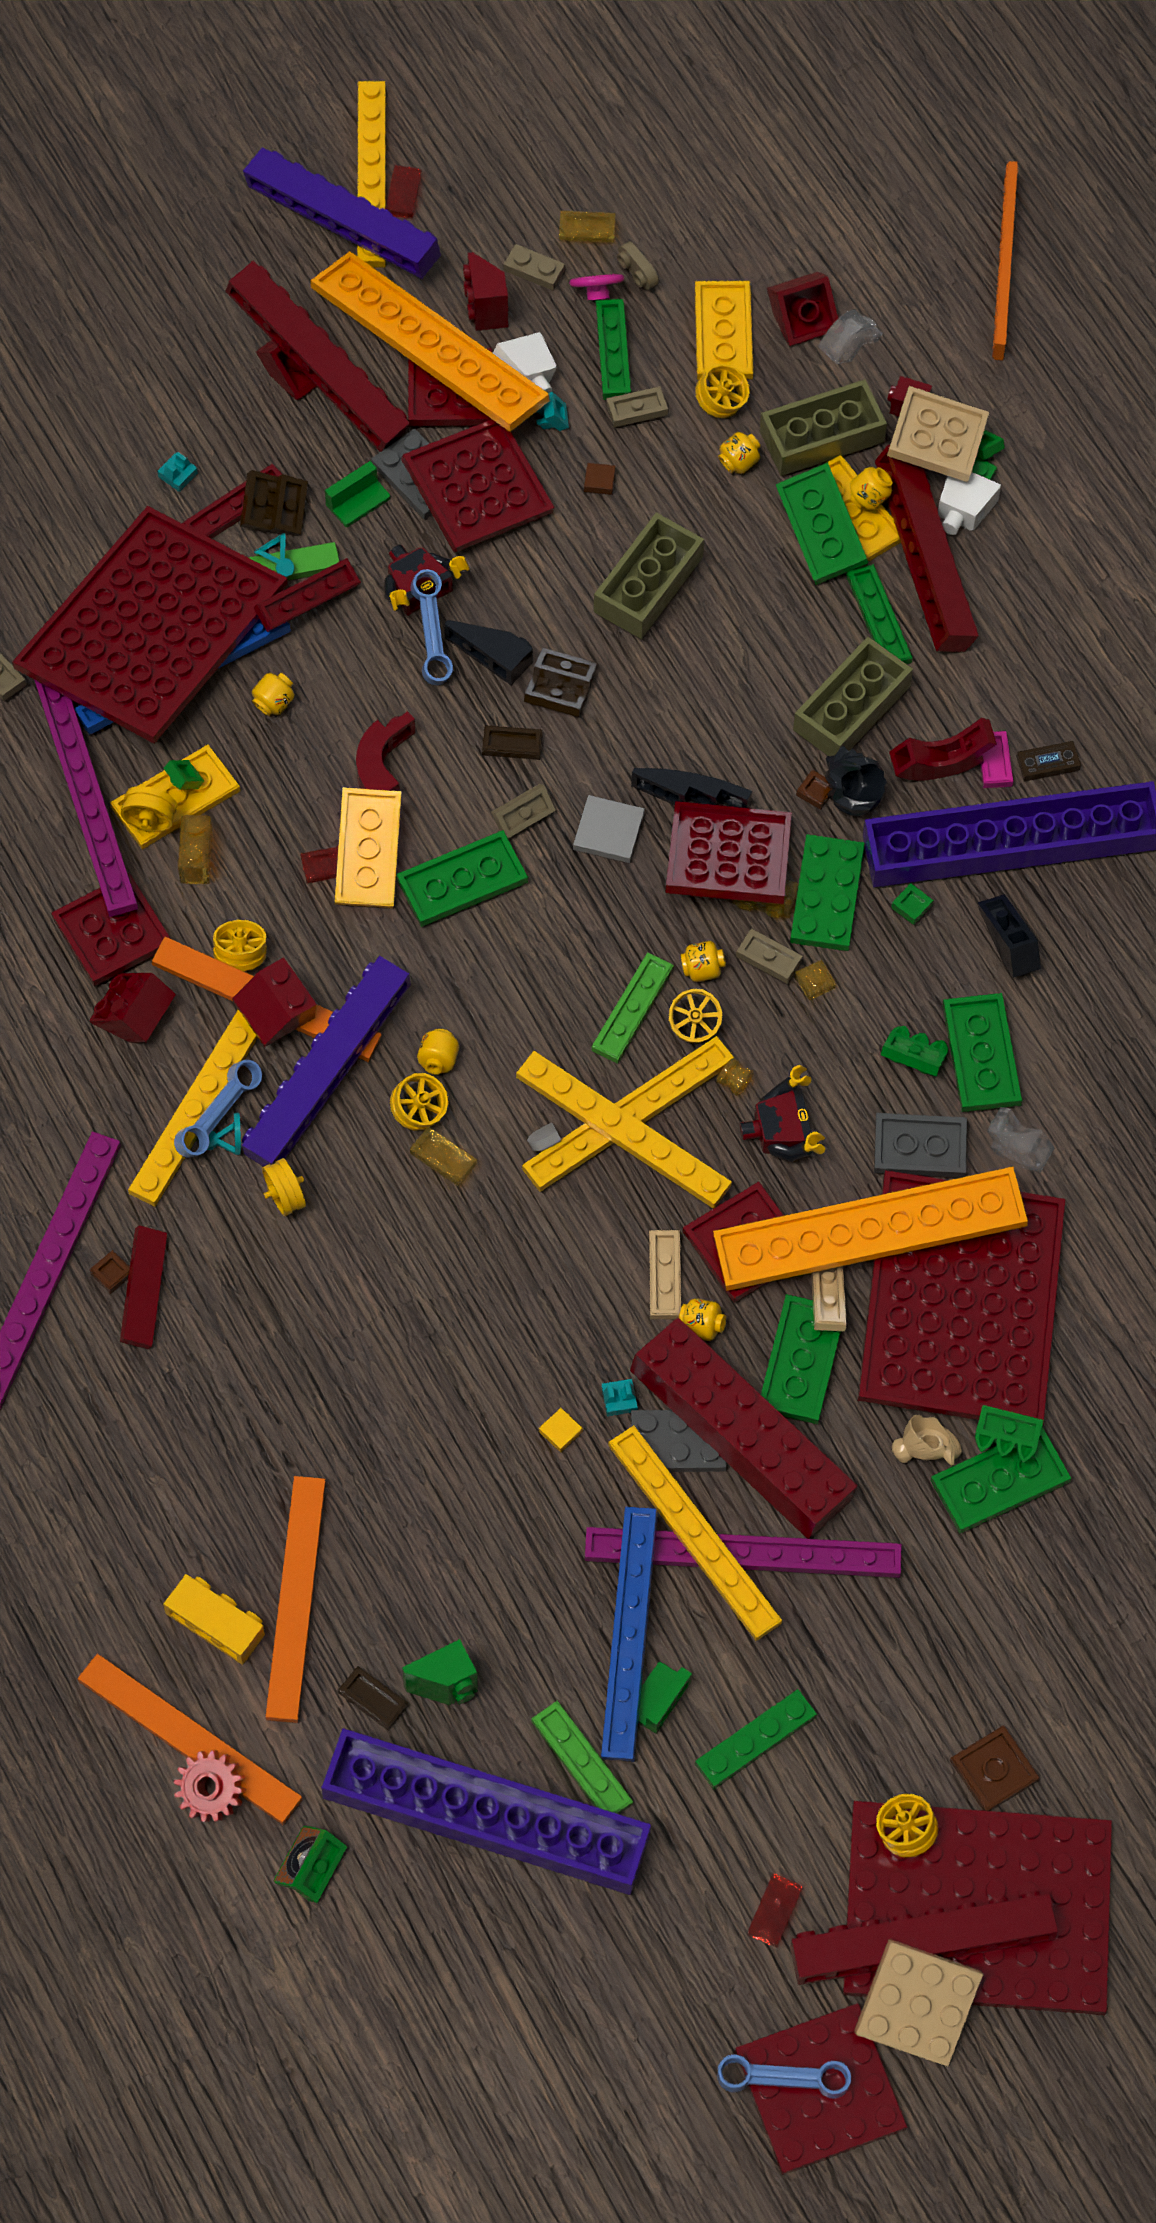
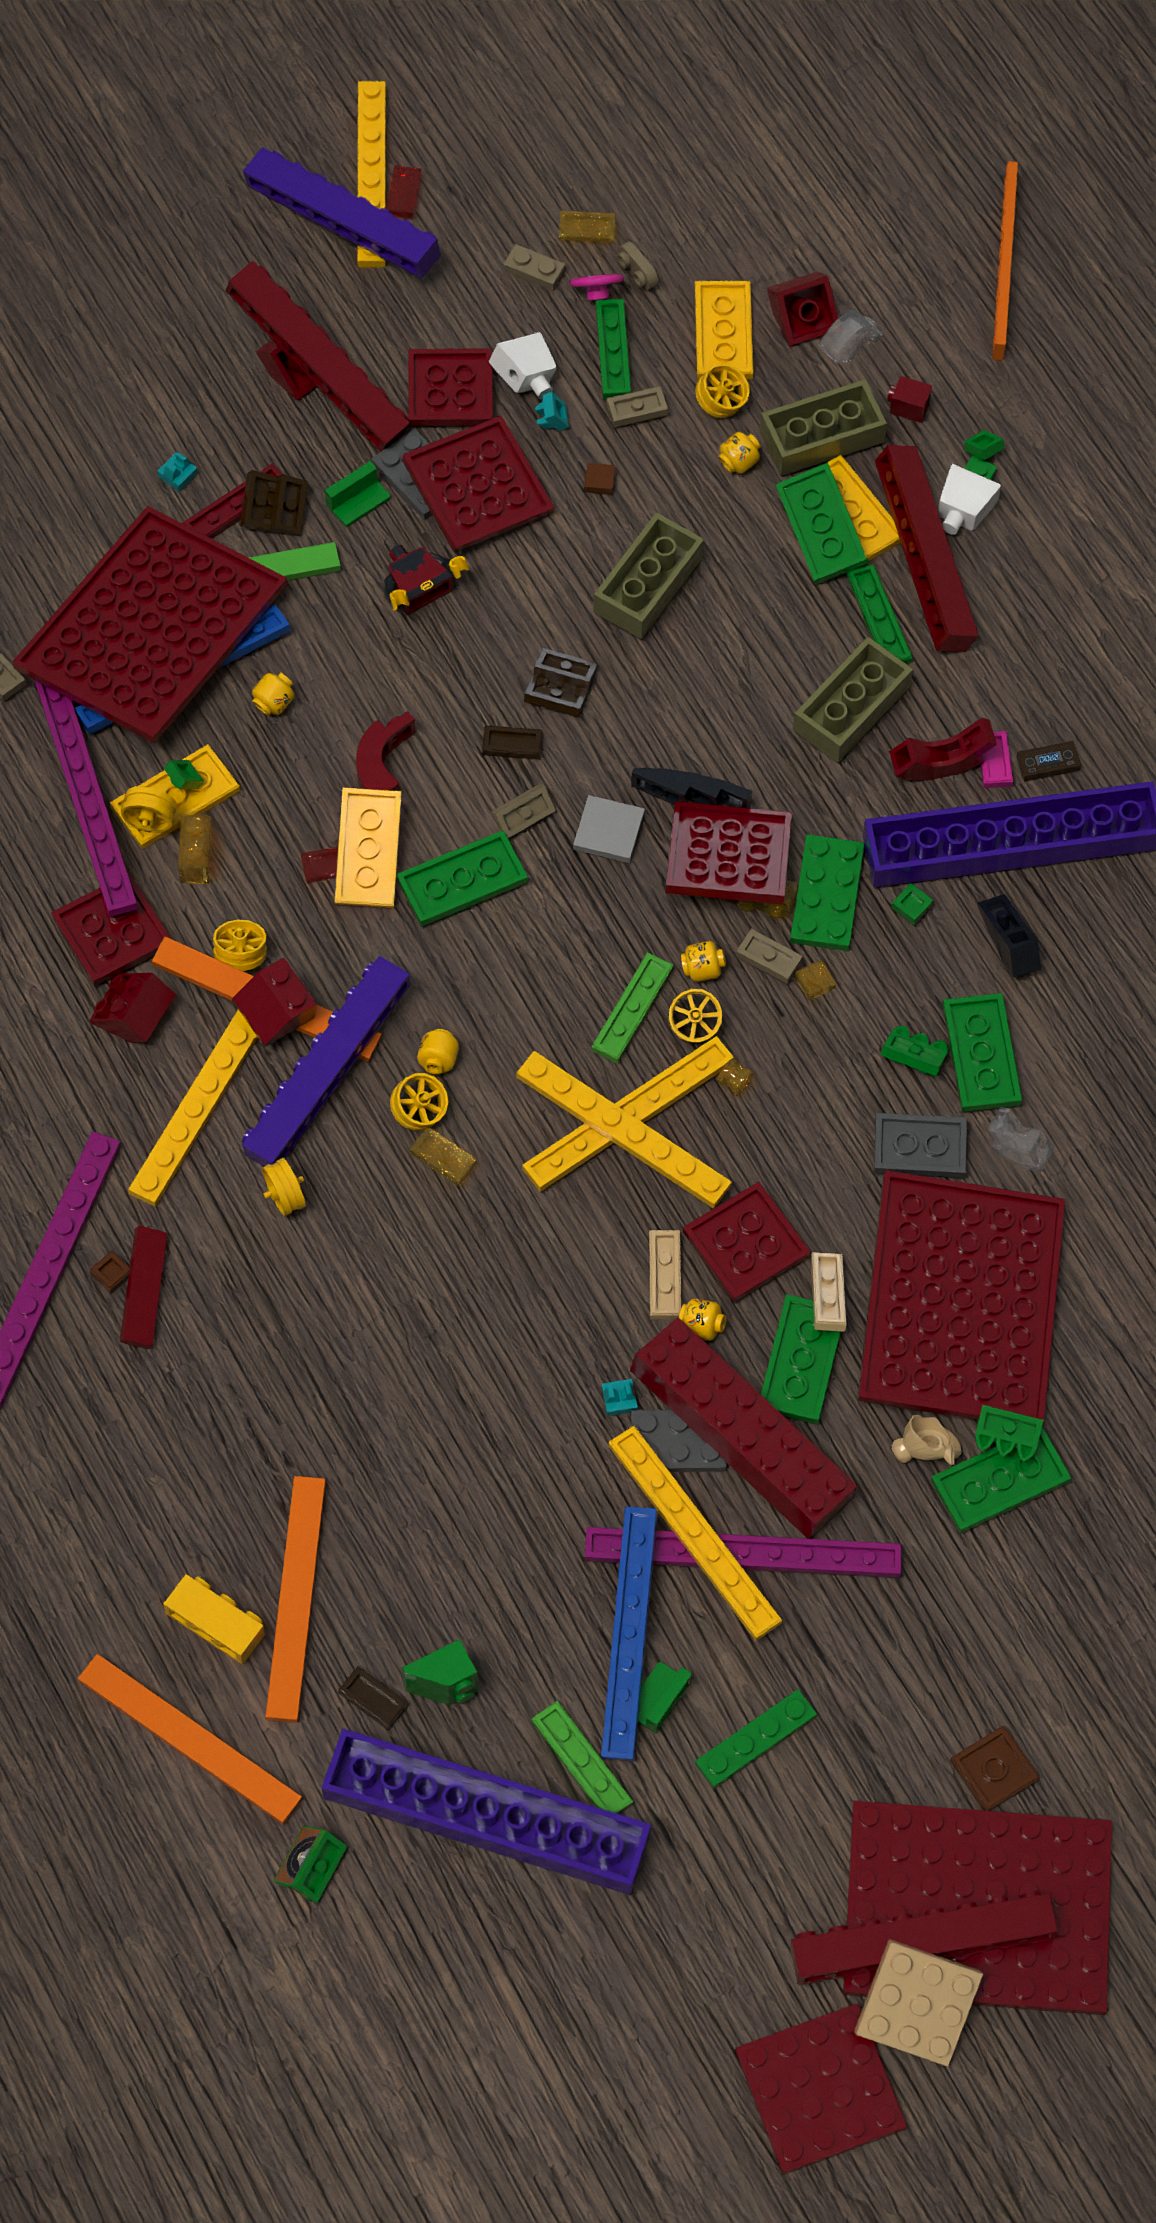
(193, 1786): gear -> none
(215, 1138): teal piece -> none
(218, 1108): medium blue piece -> none
(283, 565): teal piece -> none
(307, 595): dark red tile -> none
(430, 341): light orange plate -> none
(431, 627): medium blue piece -> none
(485, 293): dark red slope -> none
(493, 648): black slope -> none
(544, 1138): light grey tile -> none
(560, 1430): yellow tile -> none
(775, 1910): clear red plate -> none
(783, 1121): torso -> none
(784, 2076): medium blue piece -> none
(814, 790): reddish brown tile -> none
(854, 782): black hair -> none
(870, 1228): light orange plate -> none
(871, 487): yellow head -> none
(907, 1825): yellow wheel -> none
(938, 434): tan plate -> none

